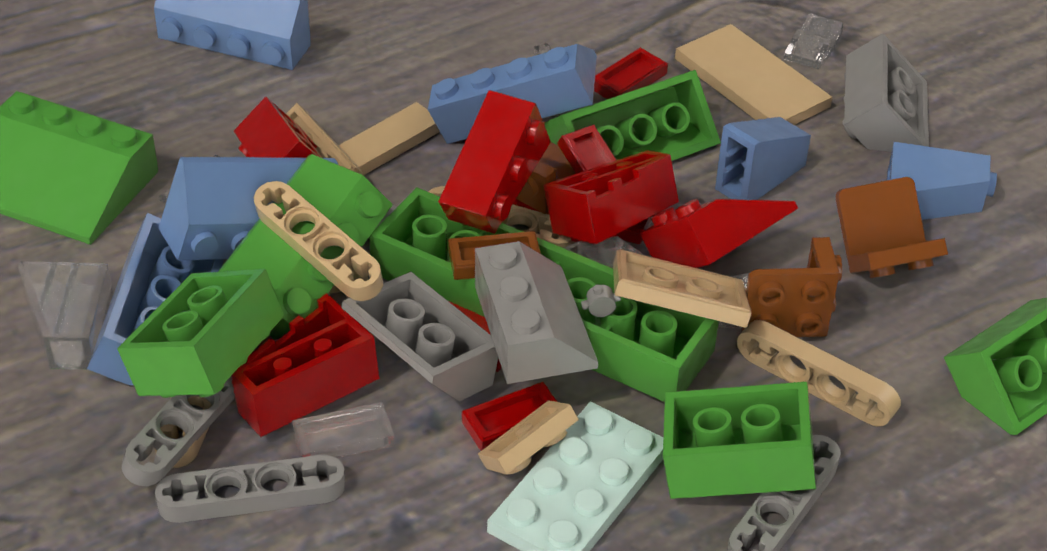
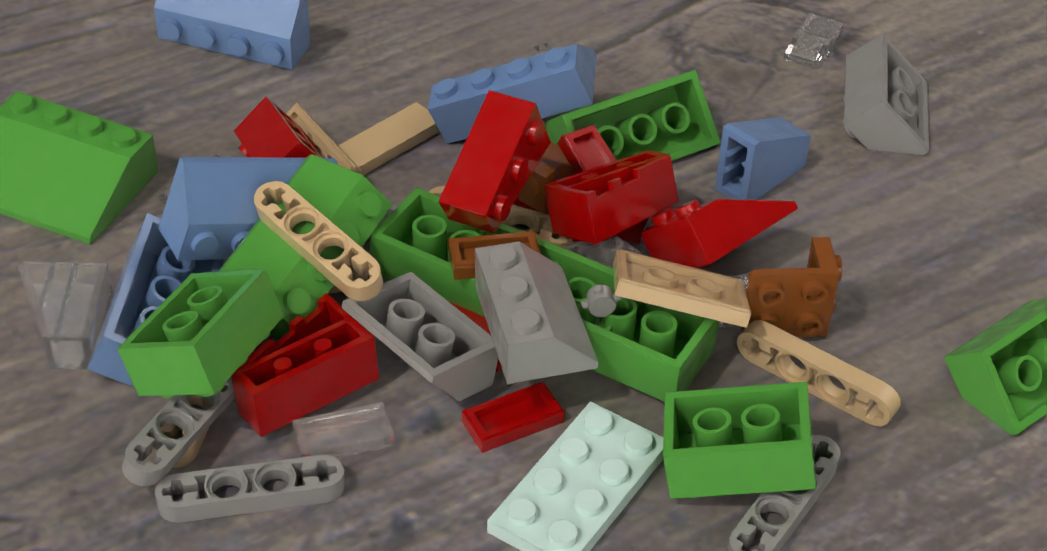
(538, 430): tan plate -> none
(629, 74): red tile -> none
(752, 76): tan tile -> none
(885, 228): dark orange bracket -> none
(944, 178): medium blue slope -> none

